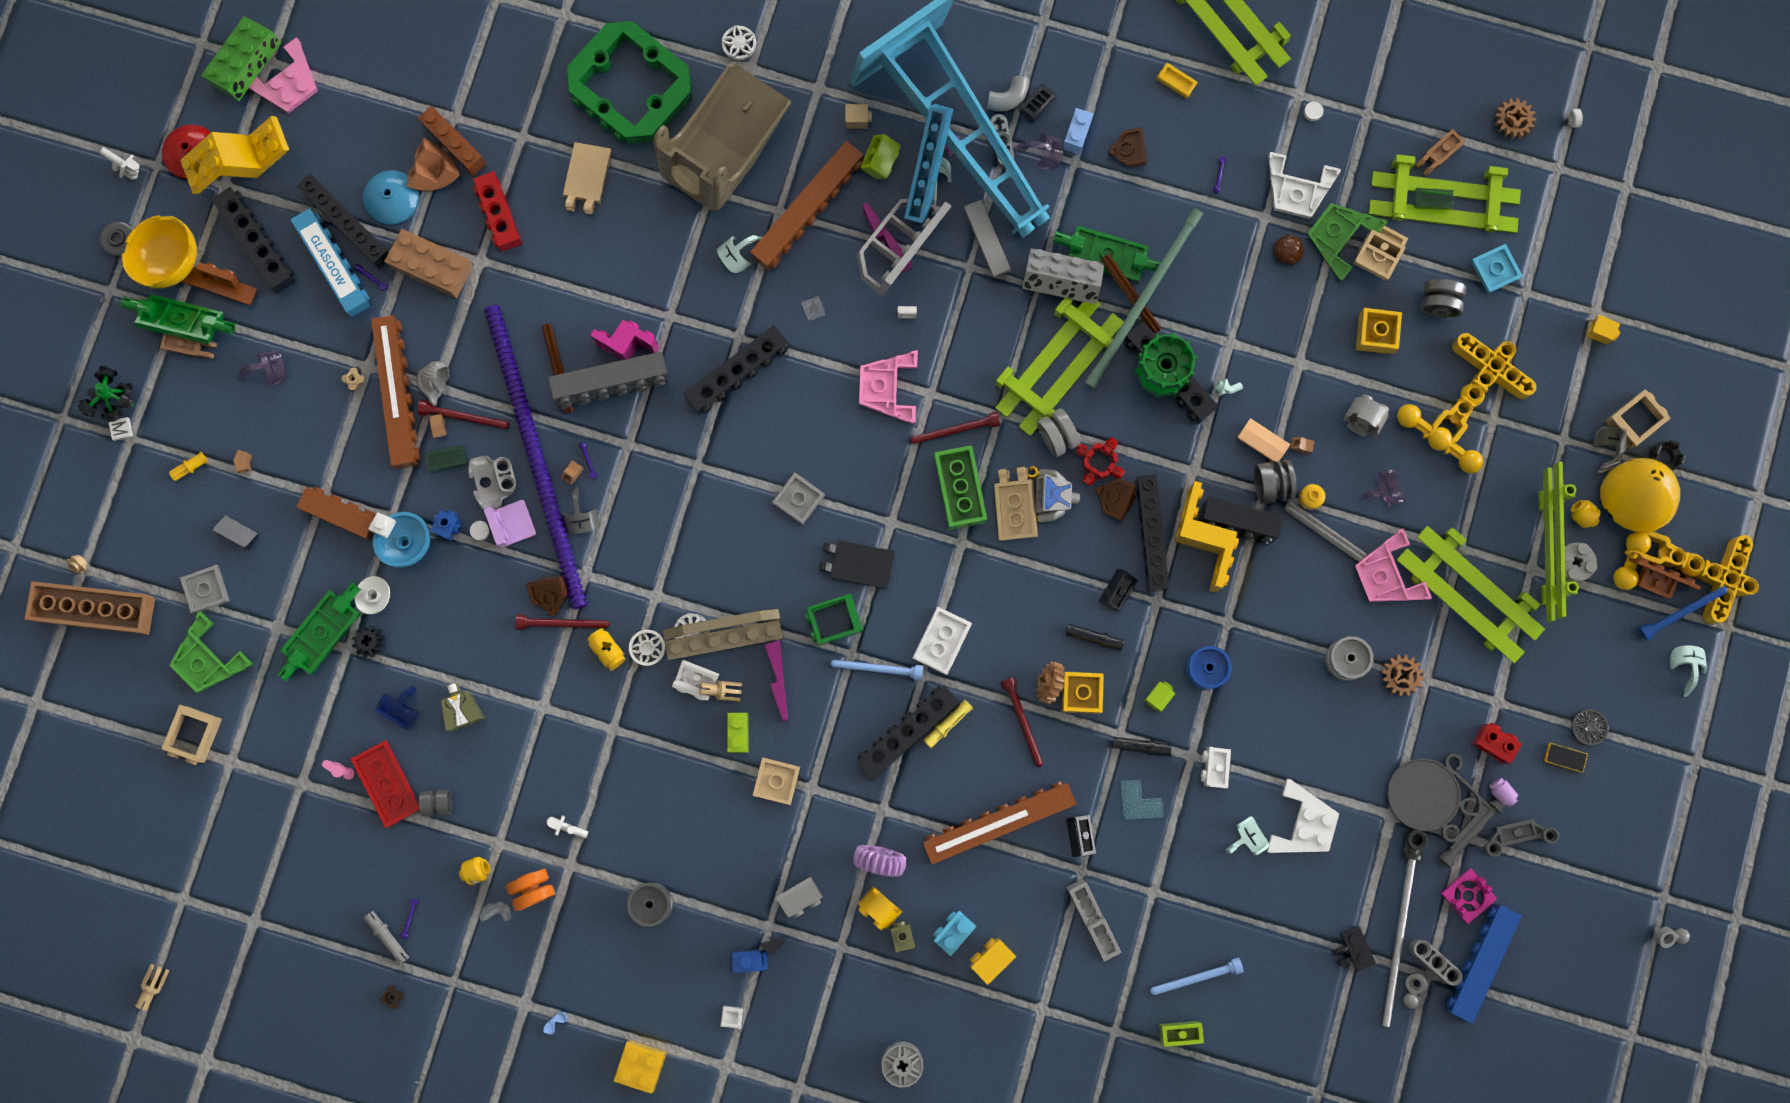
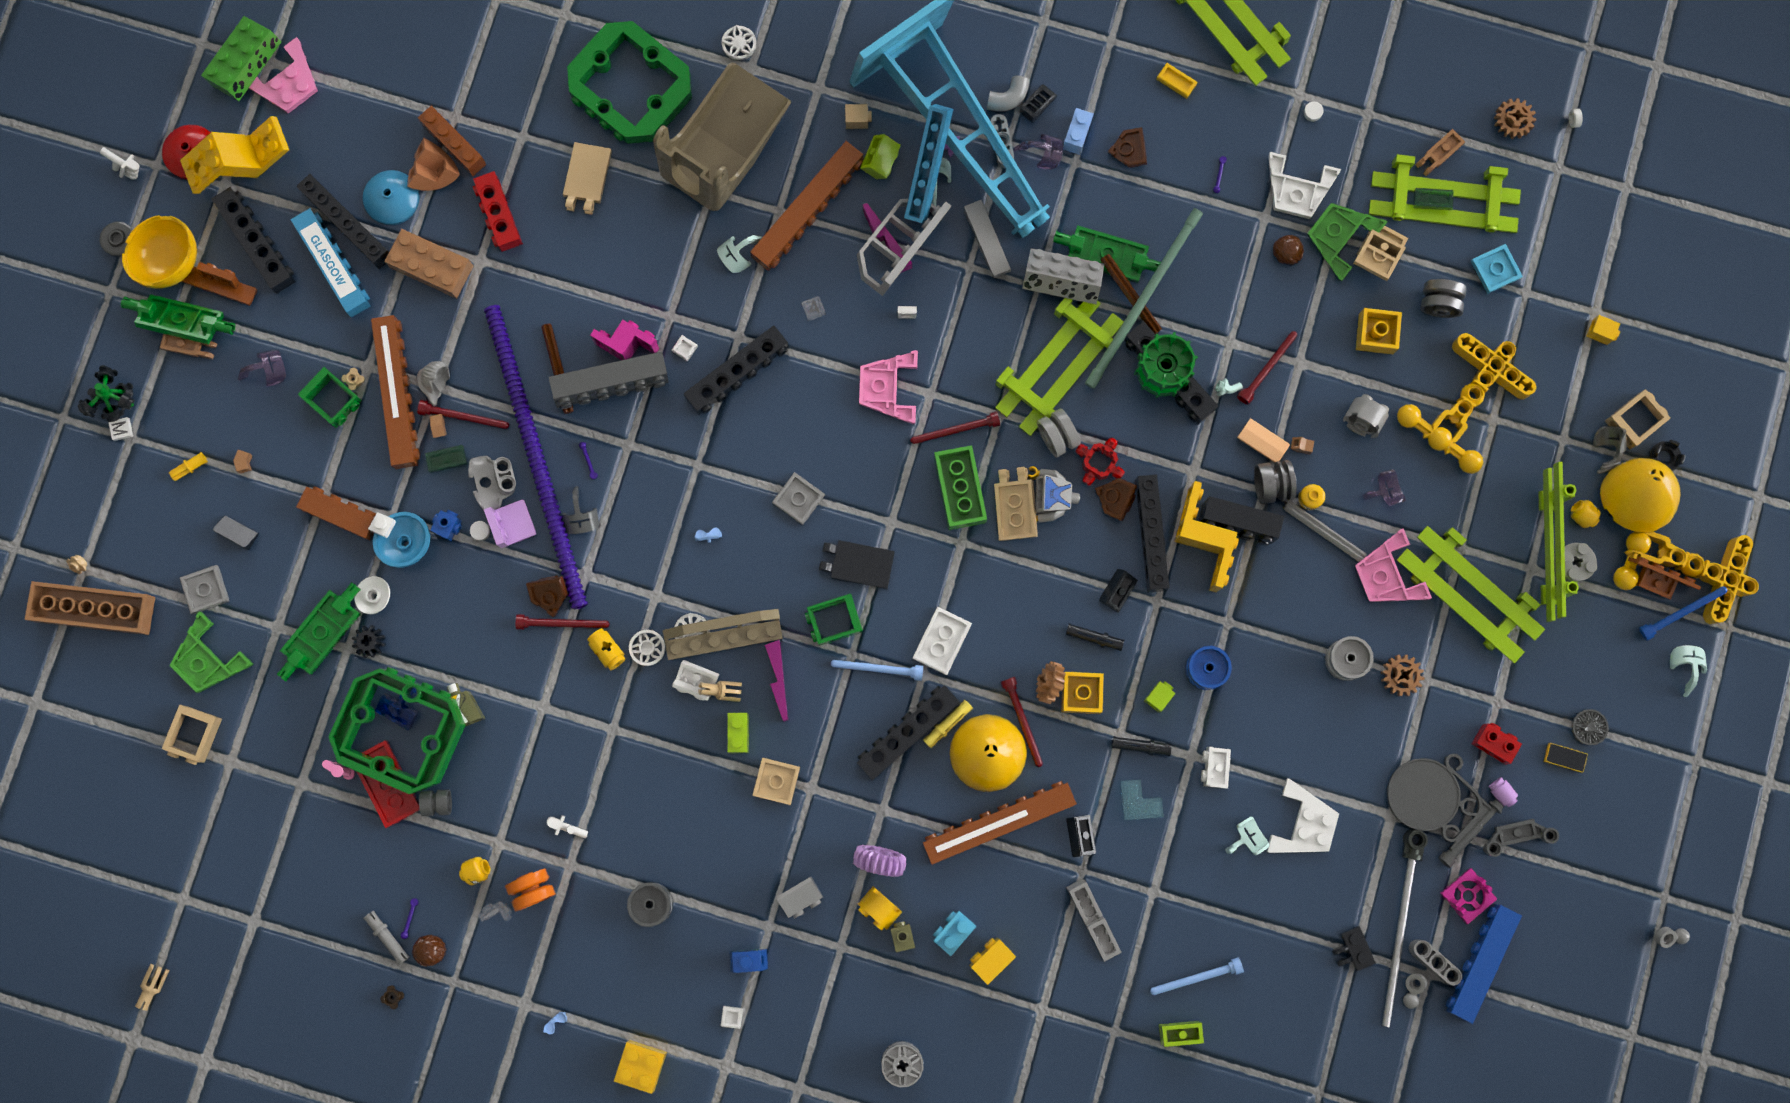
(317, 384): none -> green window
(349, 722): none -> green panel
(383, 286): dark purple hinge -> none
(428, 950): none -> reddish brown hair
(572, 472): medium nougat piece -> none
(684, 348): none -> white tile
(713, 534): none -> light blue piece
(772, 945): black slope -> none
(973, 764): none -> yellow piece
(1247, 394): none -> dark red piece

